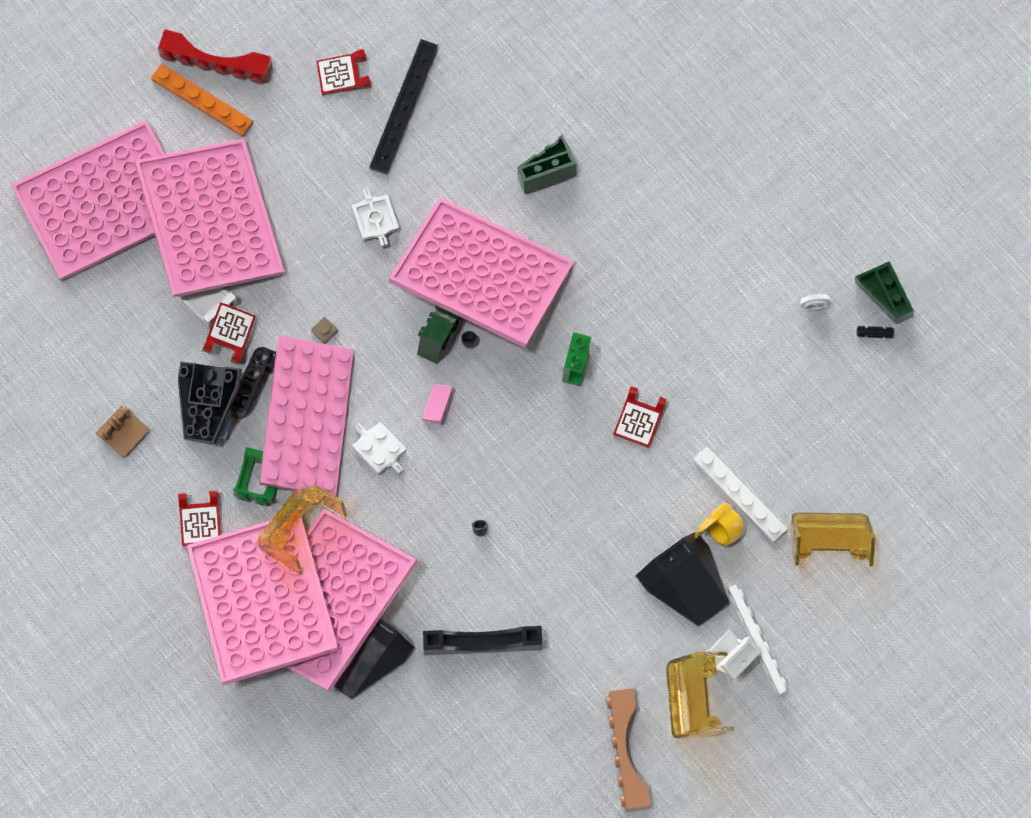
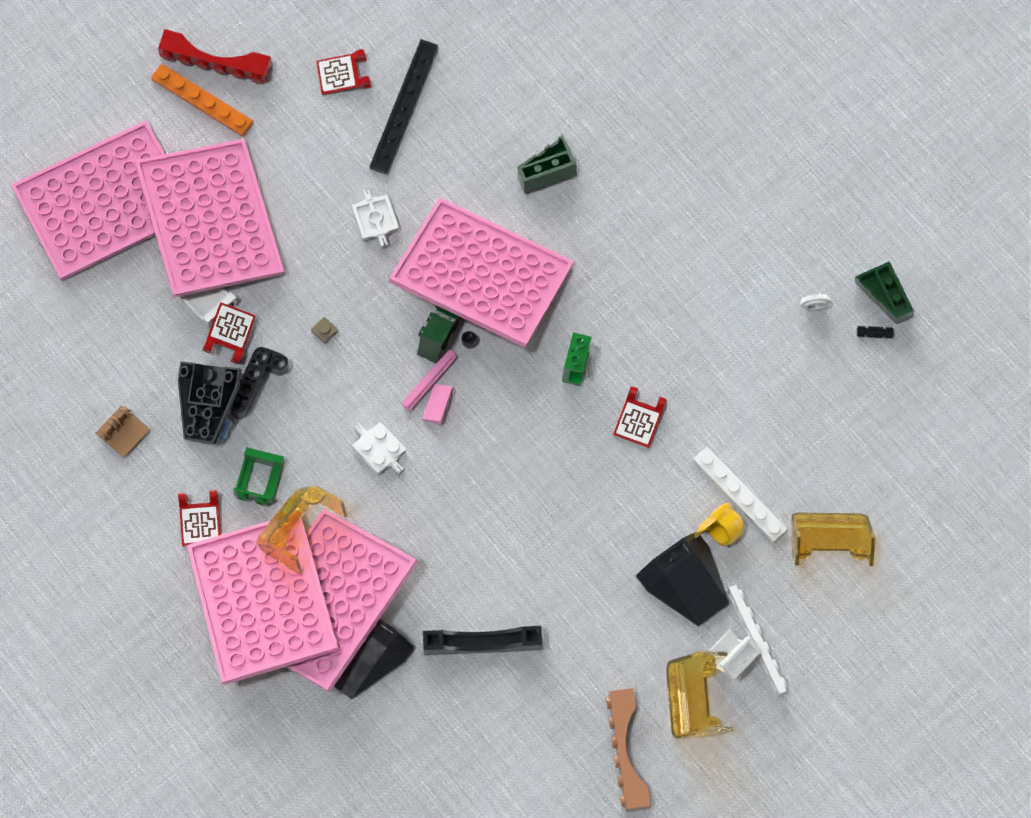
(306, 415): bright pink plate -> none
(431, 377): none -> bright pink axle
(480, 527): black hinge -> none

